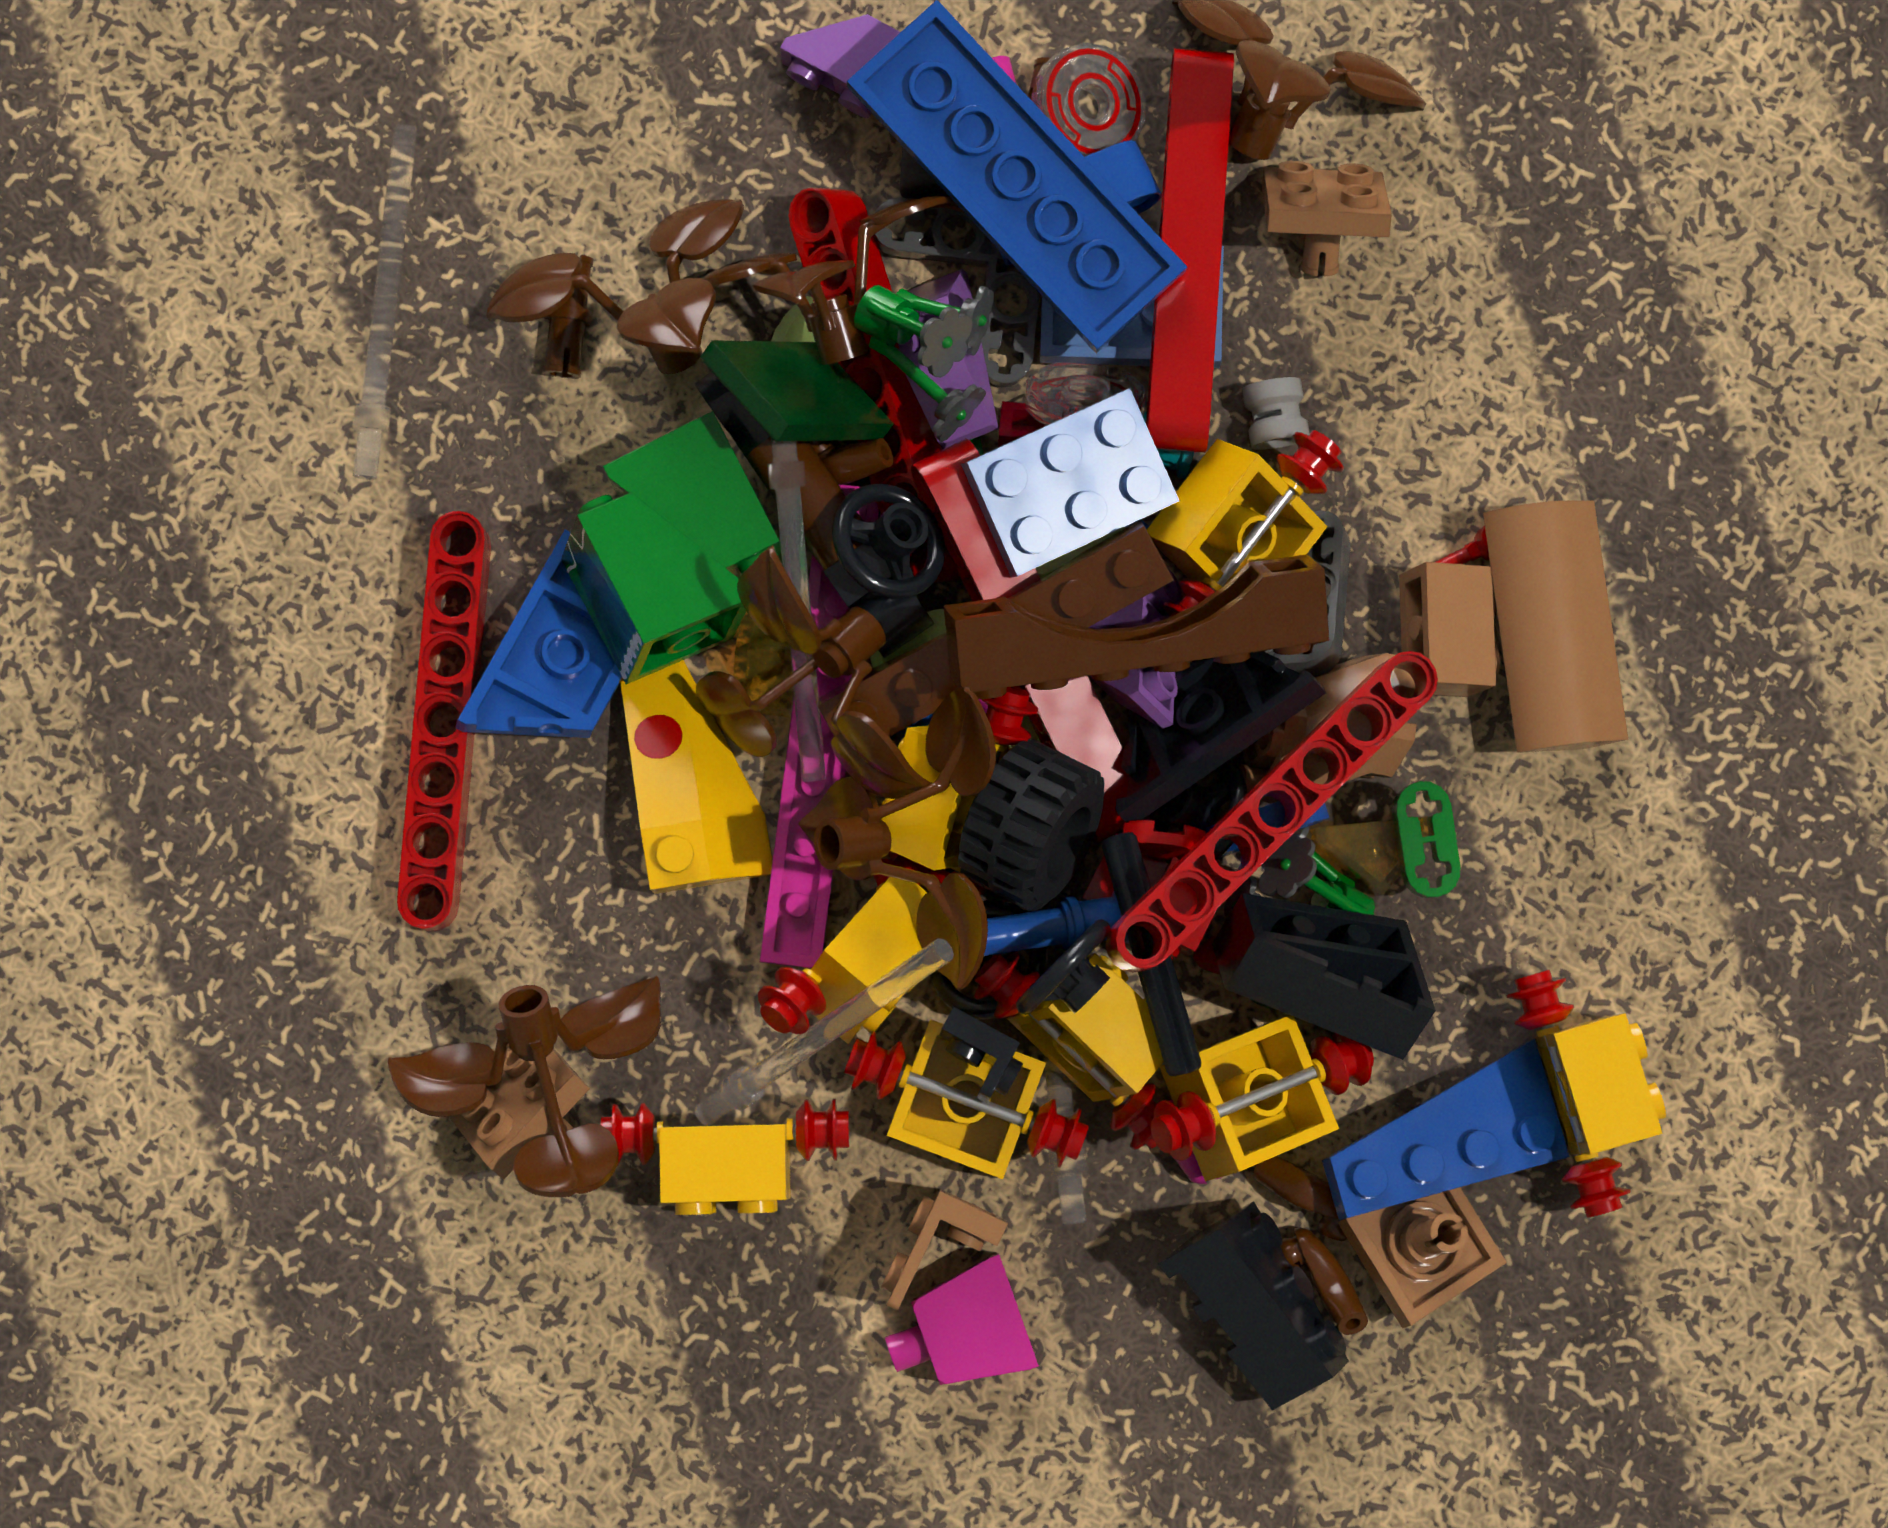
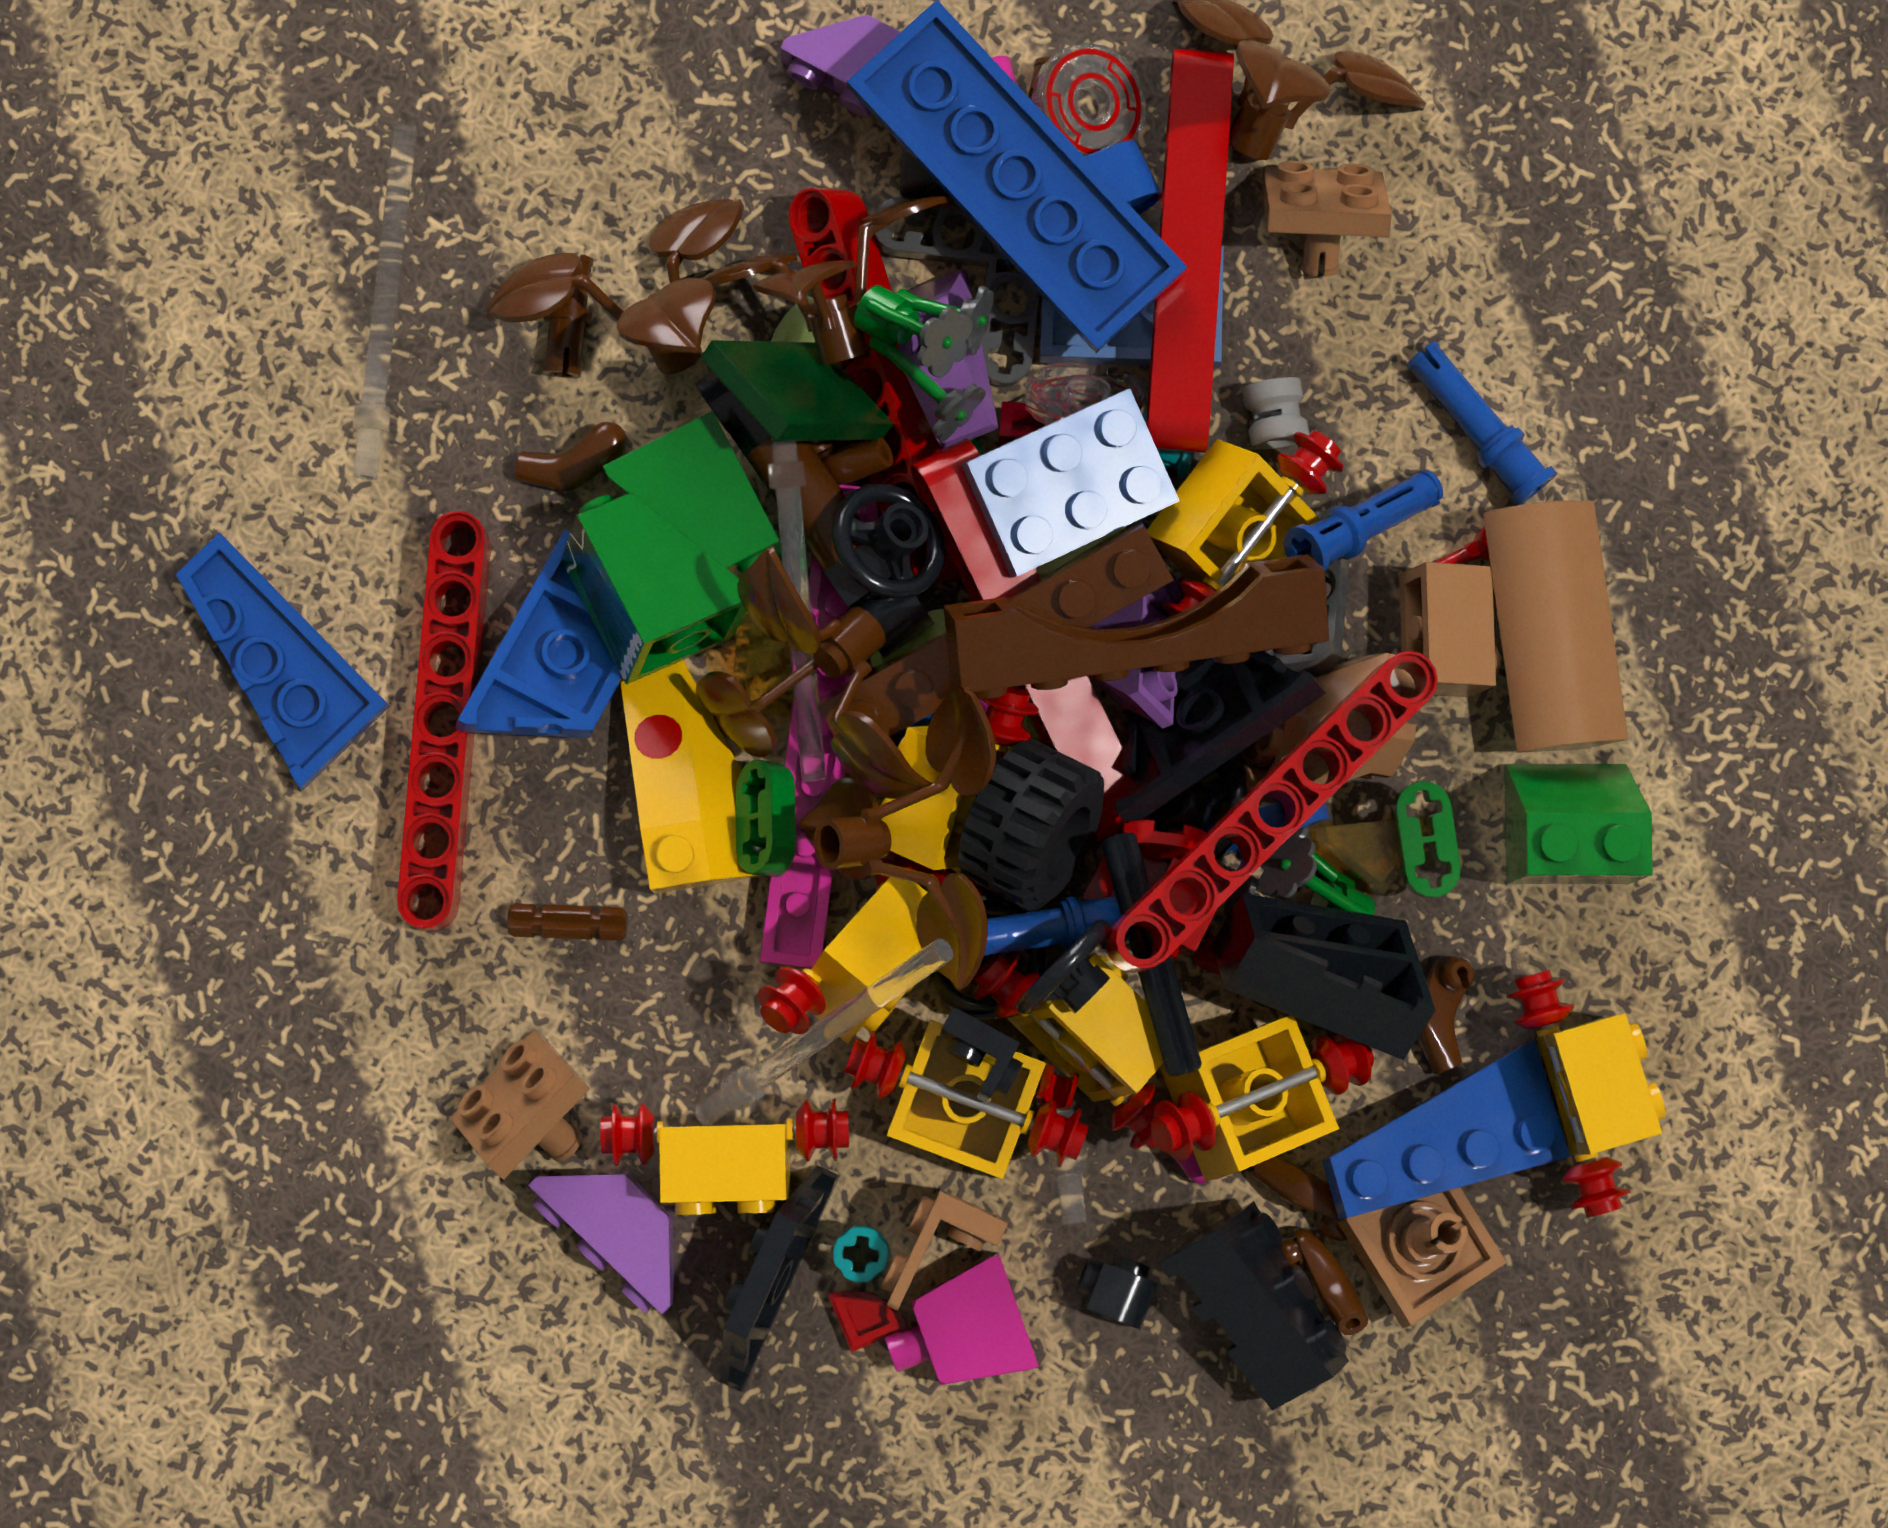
(291, 674): none -> blue wing
(456, 1076): reddish brown plant -> none
(567, 922): none -> reddish brown axle
(578, 464): none -> reddish brown arm
(617, 1228): none -> medium lavender slope
(765, 818): none -> green beam
(777, 1255): none -> black wing
(846, 1264): none -> teal bush
(865, 1317): none -> red tile
(1057, 1088): none -> red hand
(1117, 1290): none -> black plate
(1345, 529): none -> blue pin
(1447, 984): none -> reddish brown arm
(1498, 445): none -> blue pin
(1575, 825): none -> green slope

